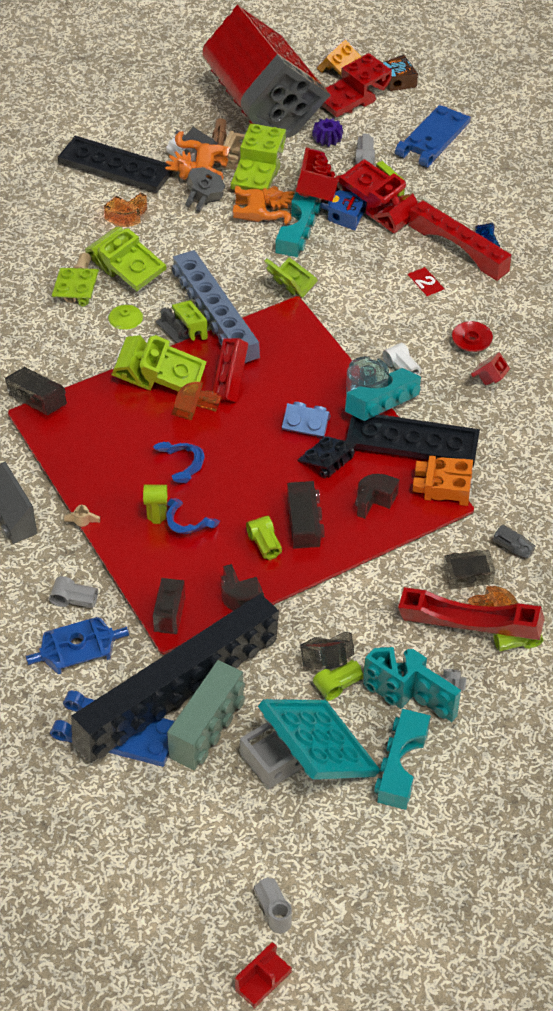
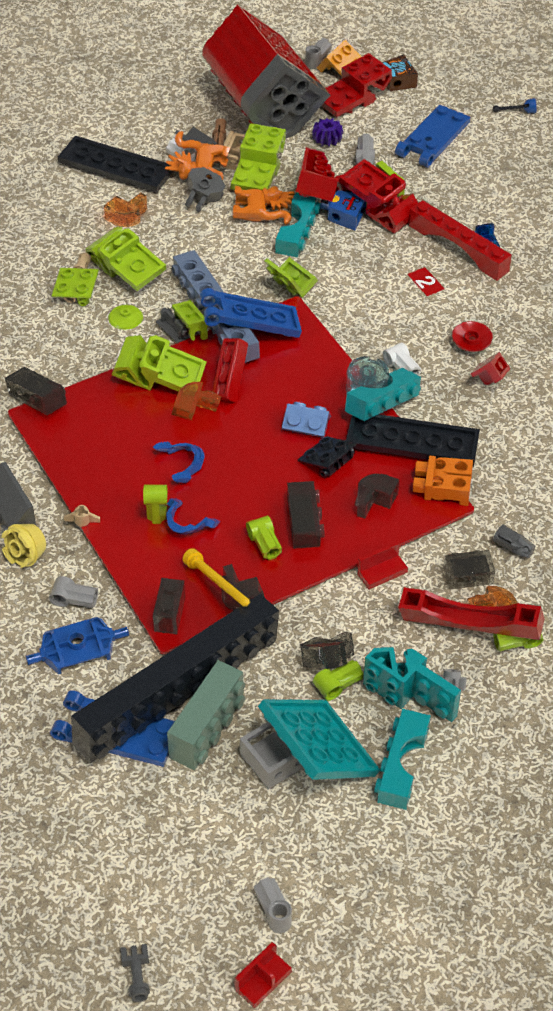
(23, 544): none -> light yellow cone
(138, 990): none -> dark grey hinge
(194, 560): none -> yellow piece
(250, 313): none -> blue hinge
(317, 52): none -> light grey piece
(381, 566): none -> red panel
(529, 106): none -> hinge

